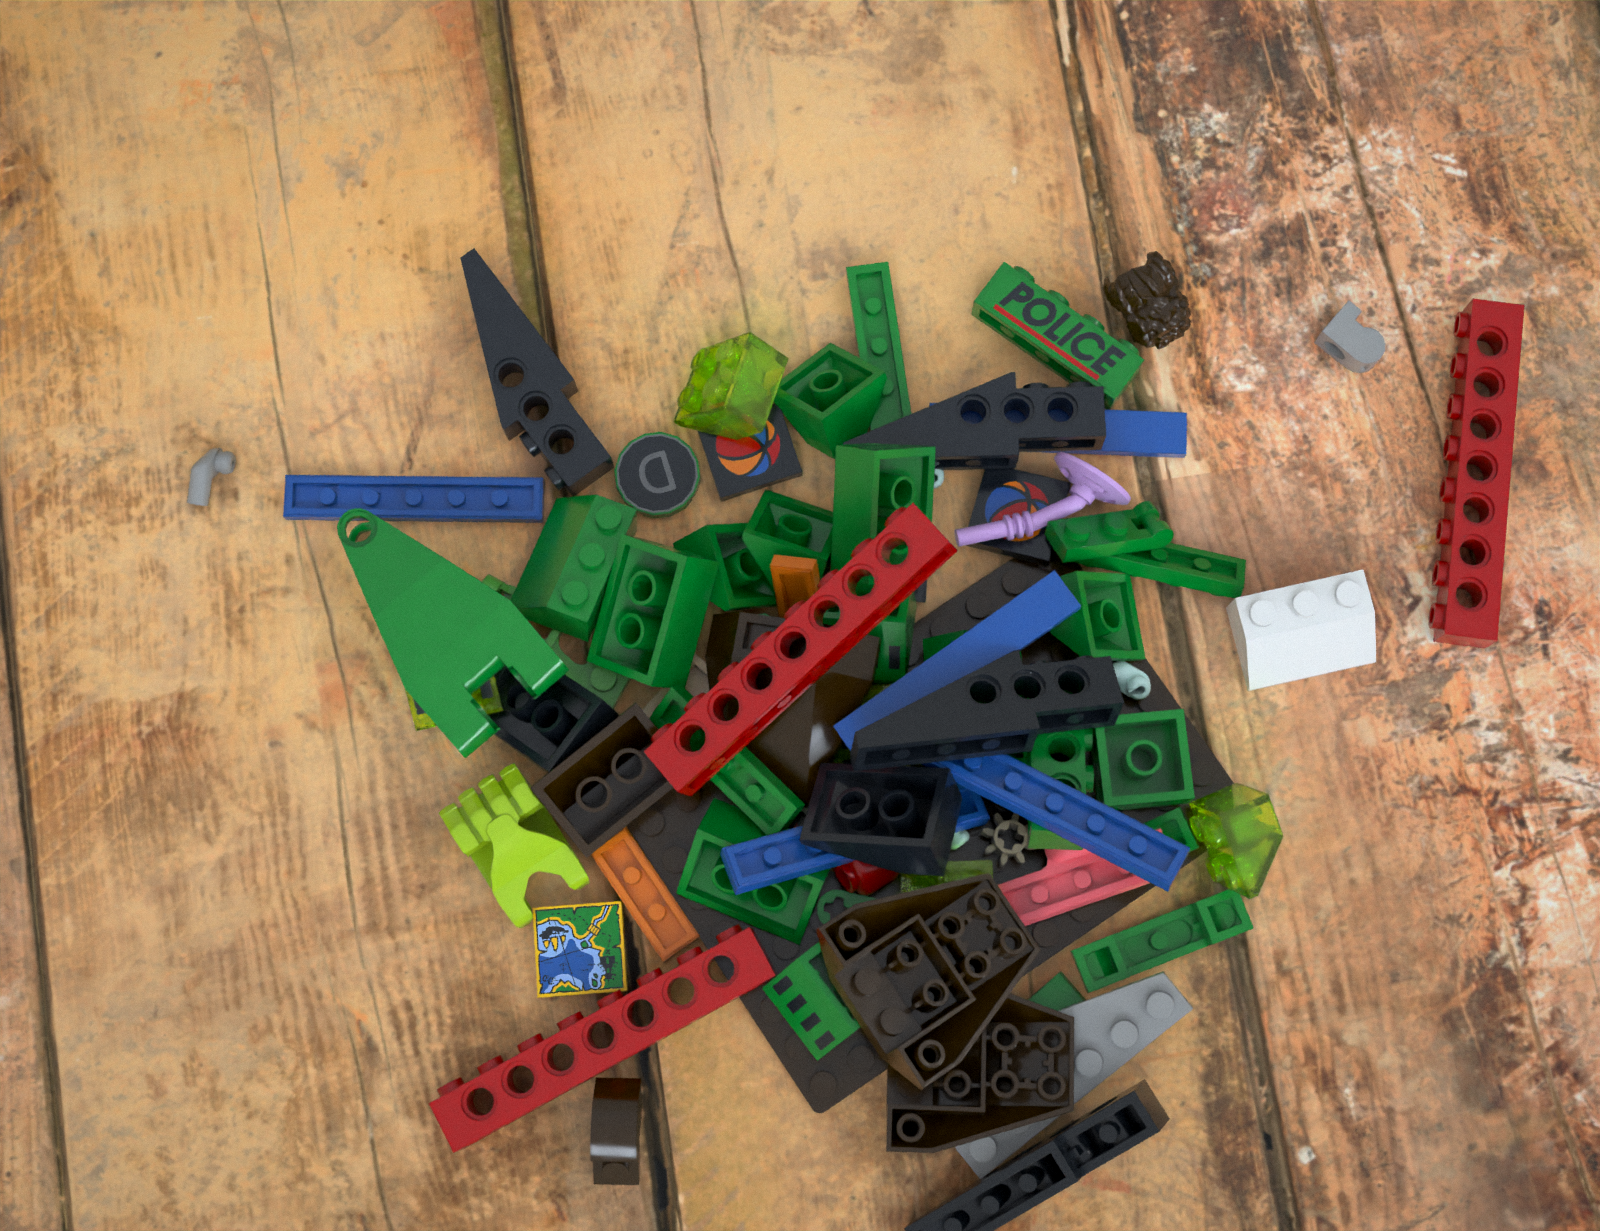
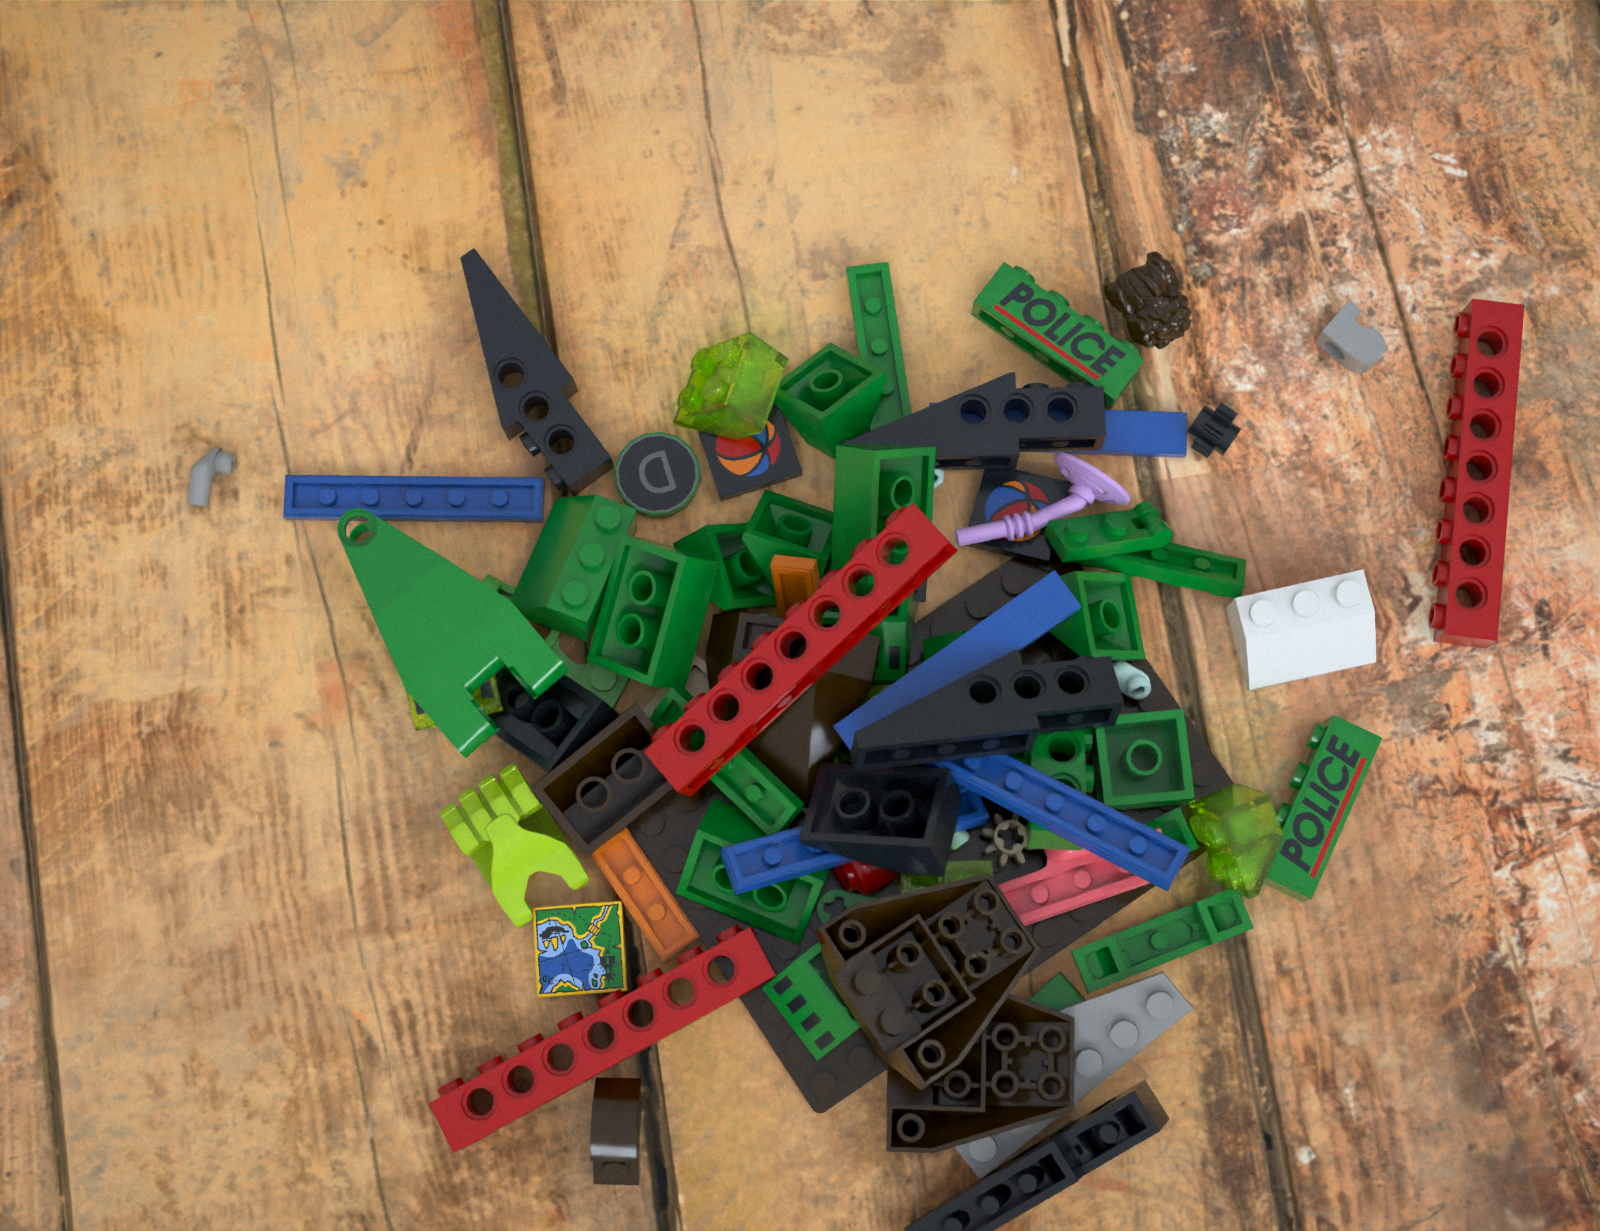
(1214, 430): none -> black gear
(1319, 804): none -> green brick

